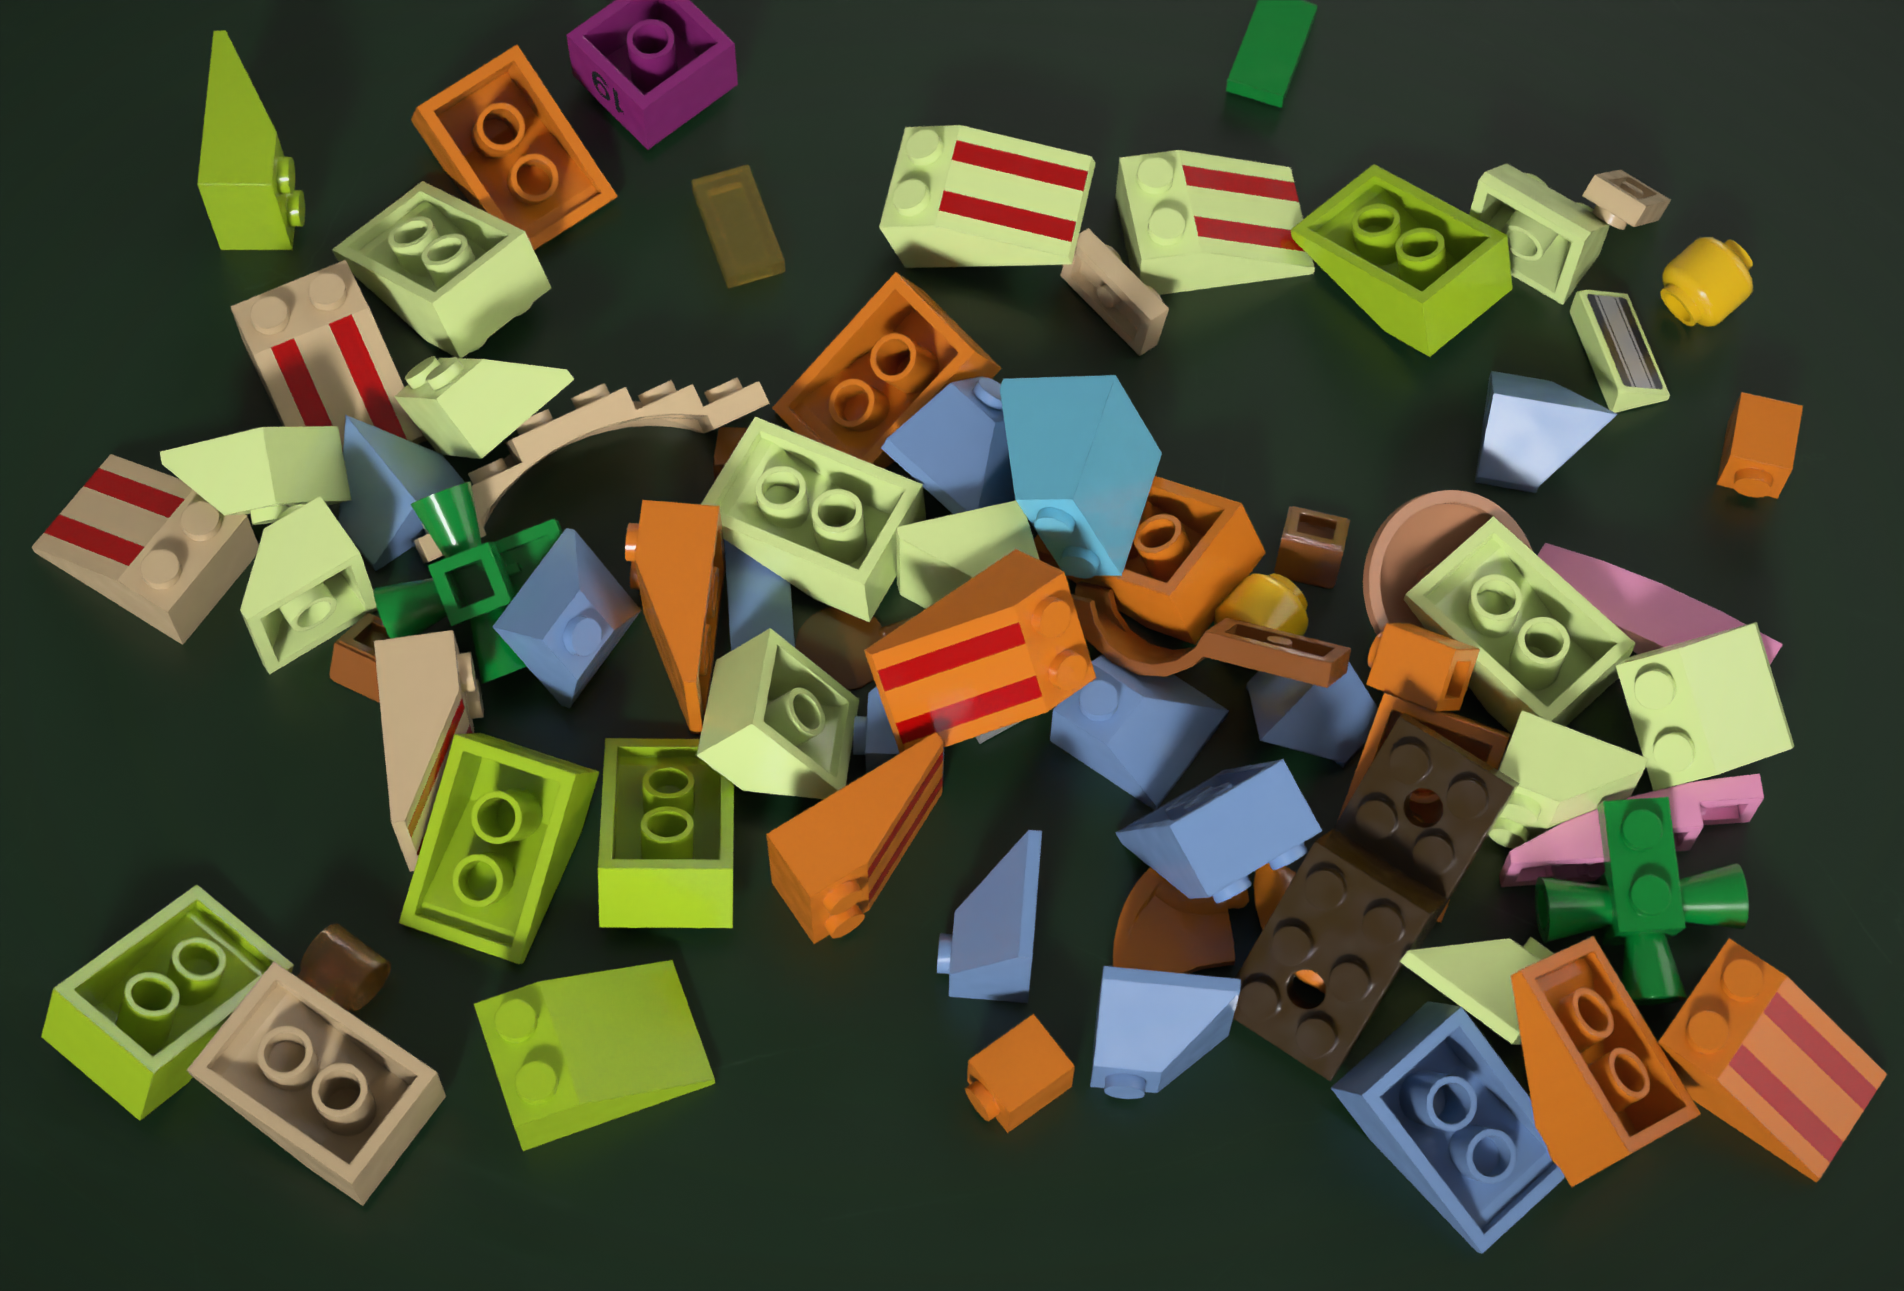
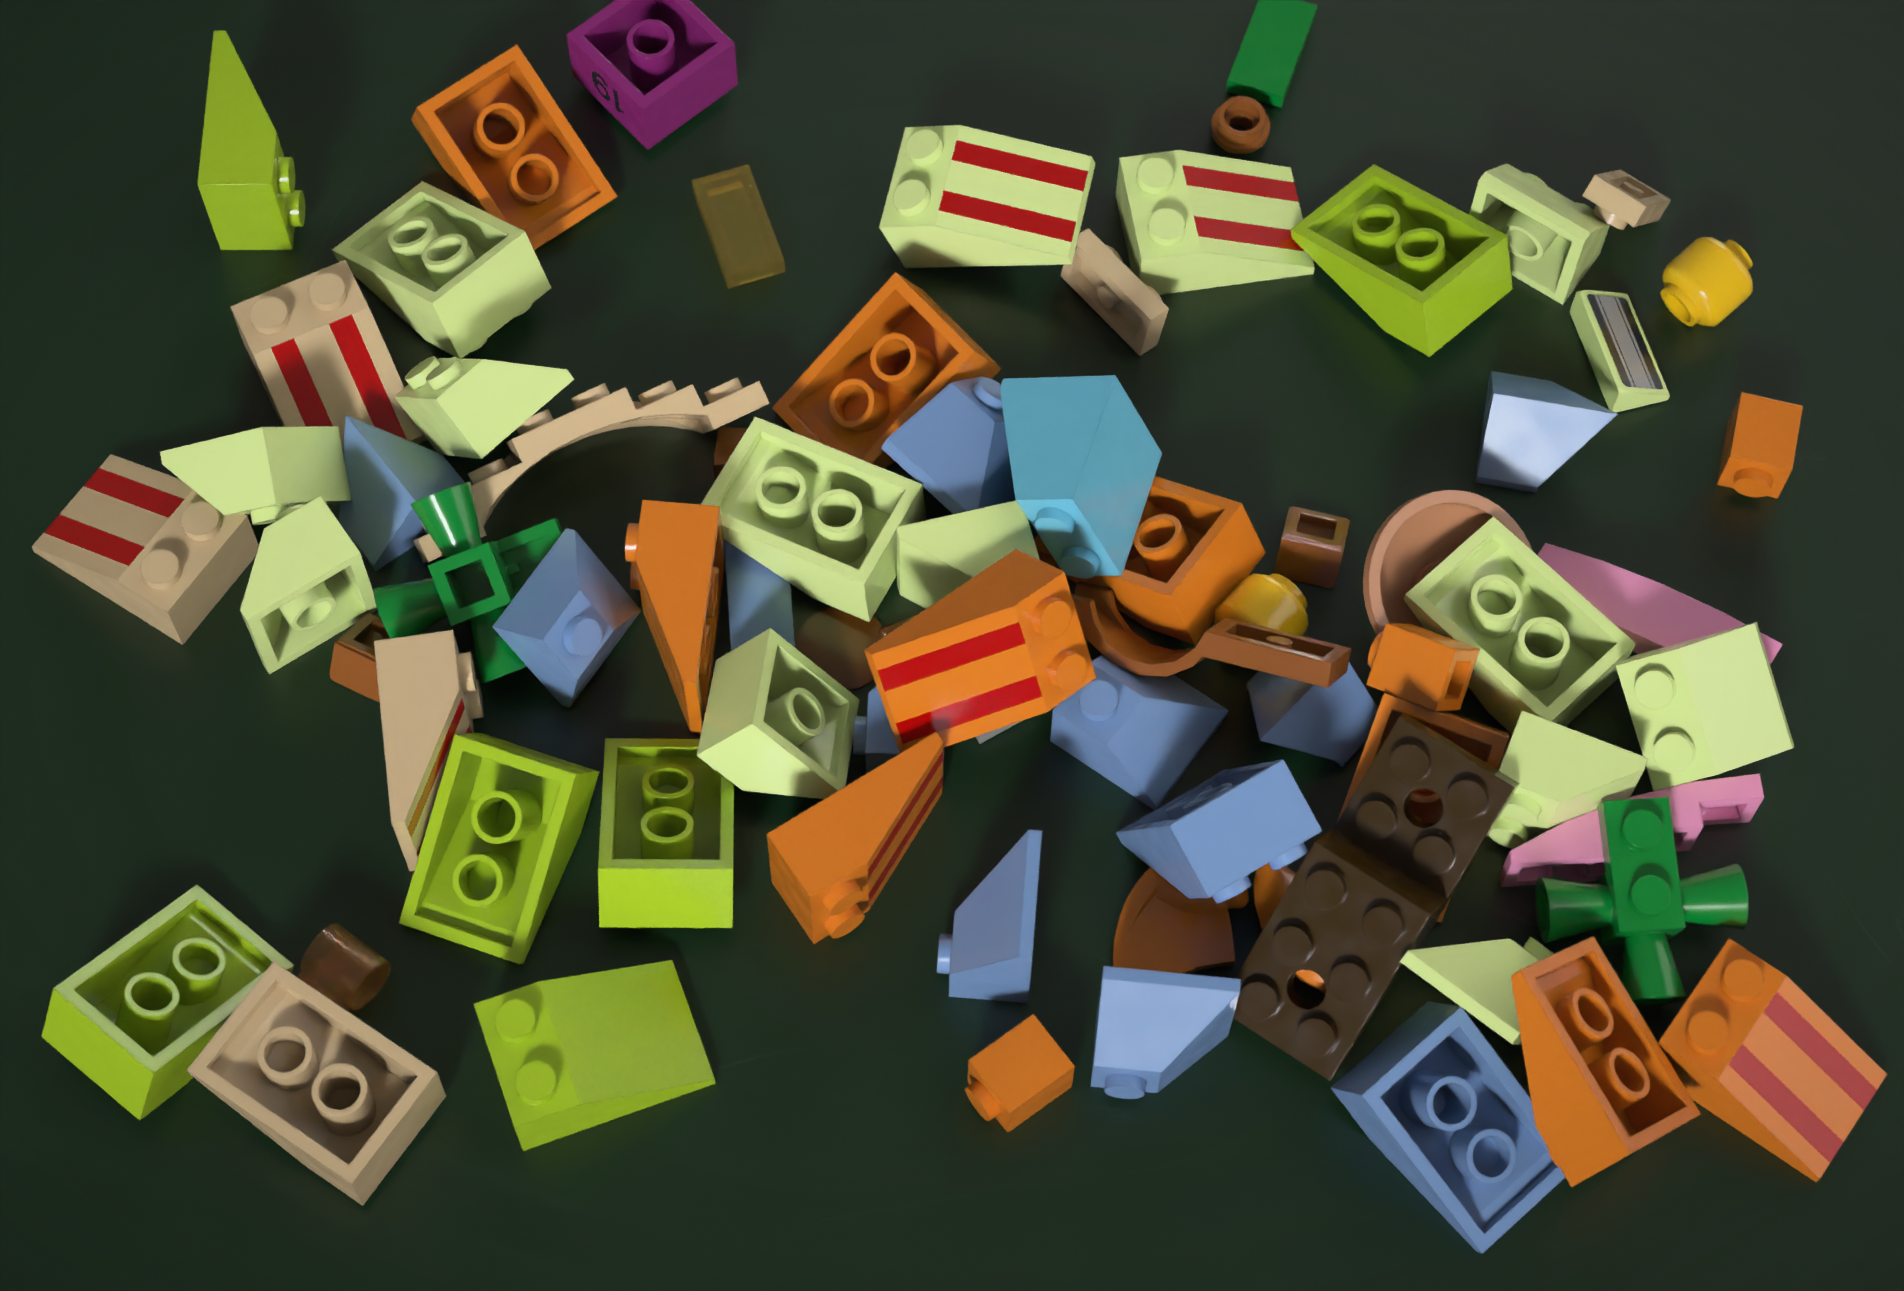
(1245, 113): none -> dark orange plate

